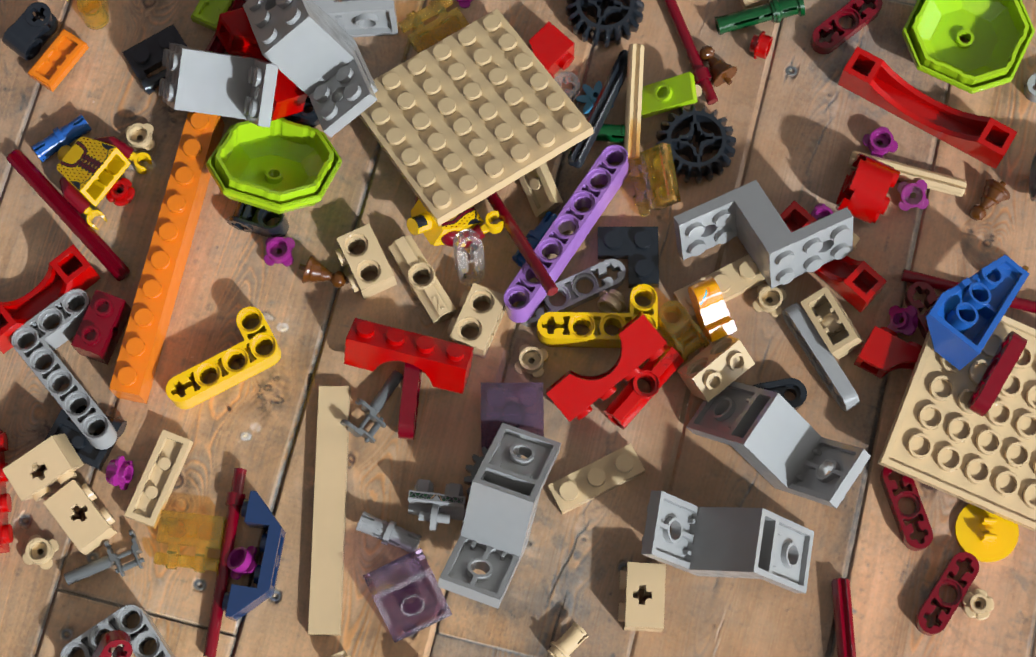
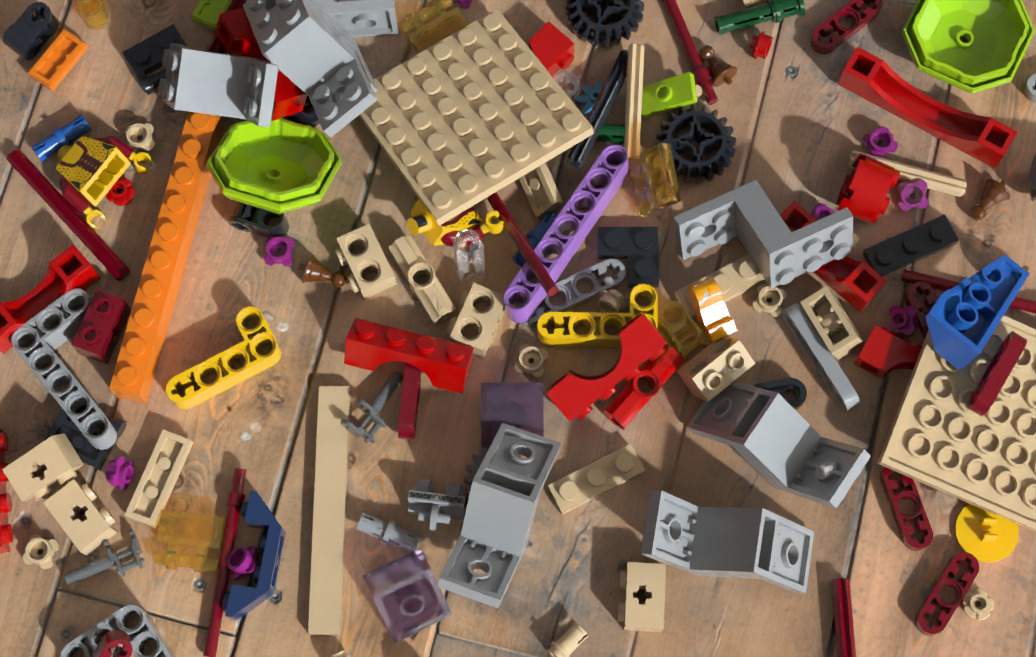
(911, 246): none -> black plate

